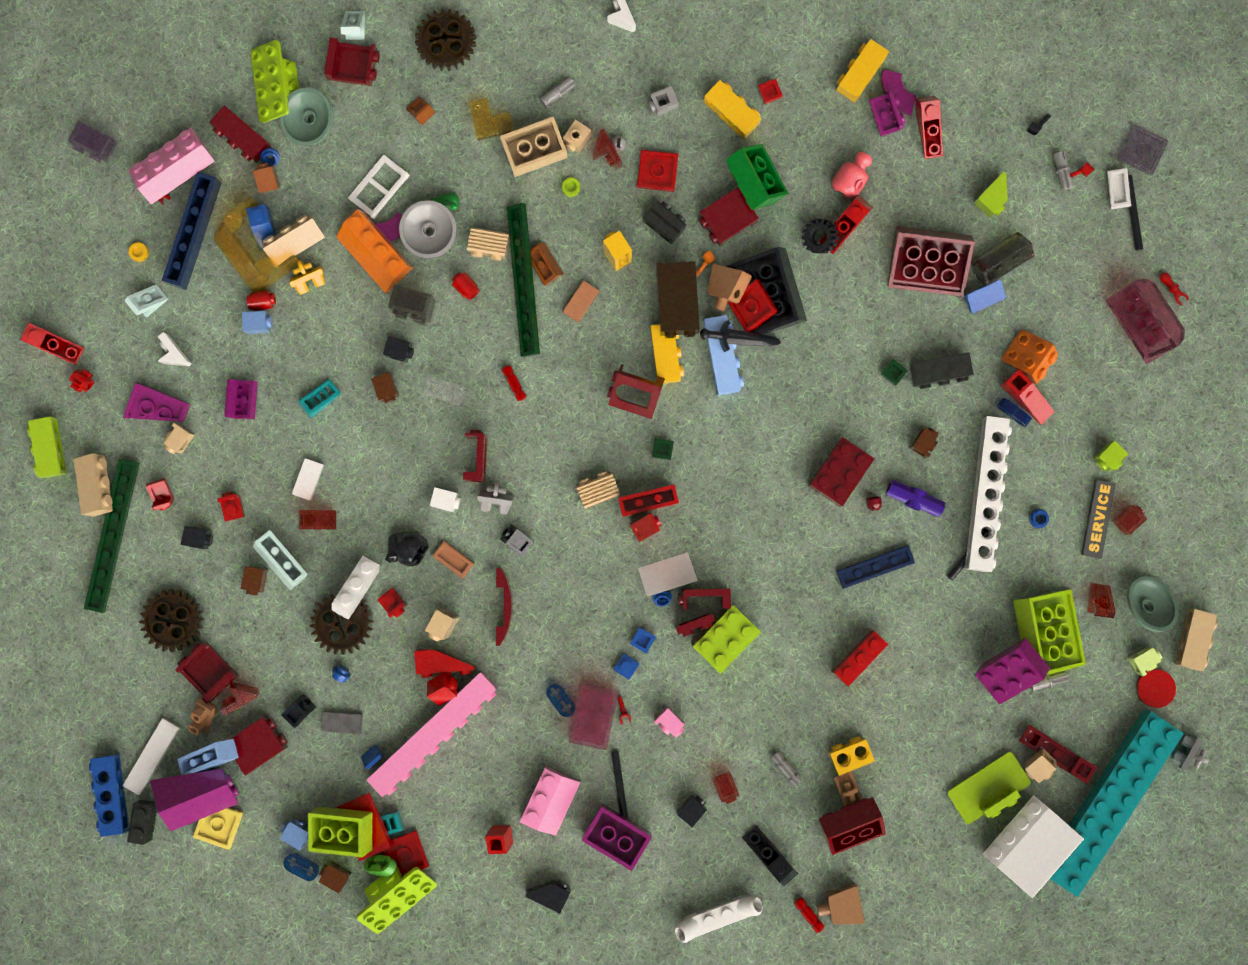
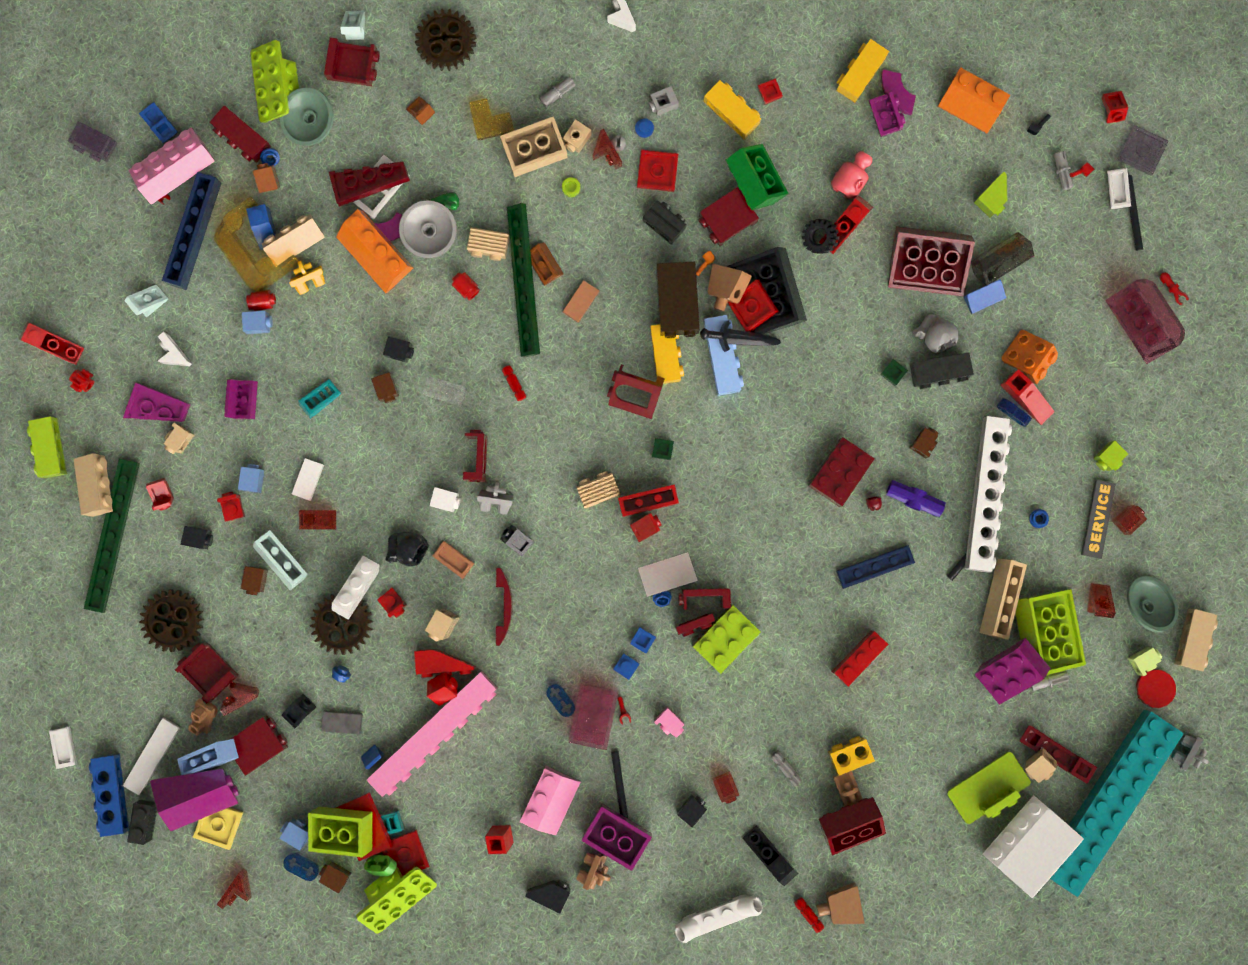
(63, 747): none -> white tile
(138, 252): yellow tile -> none
(158, 123): none -> blue slope
(240, 887): none -> clear red slope
(251, 478): none -> medium blue brick
(361, 183): none -> dark red wing
(411, 304): clear smoke brick -> none
(597, 872): none -> medium nougat hips
(617, 250): yellow brick -> none
(644, 128): none -> blue plate
(929, 126): red slope -> none
(938, 333): none -> light grey piece
(973, 100): none -> orange slope
(1003, 598): none -> tan brick
(1115, 106): none -> red bracket

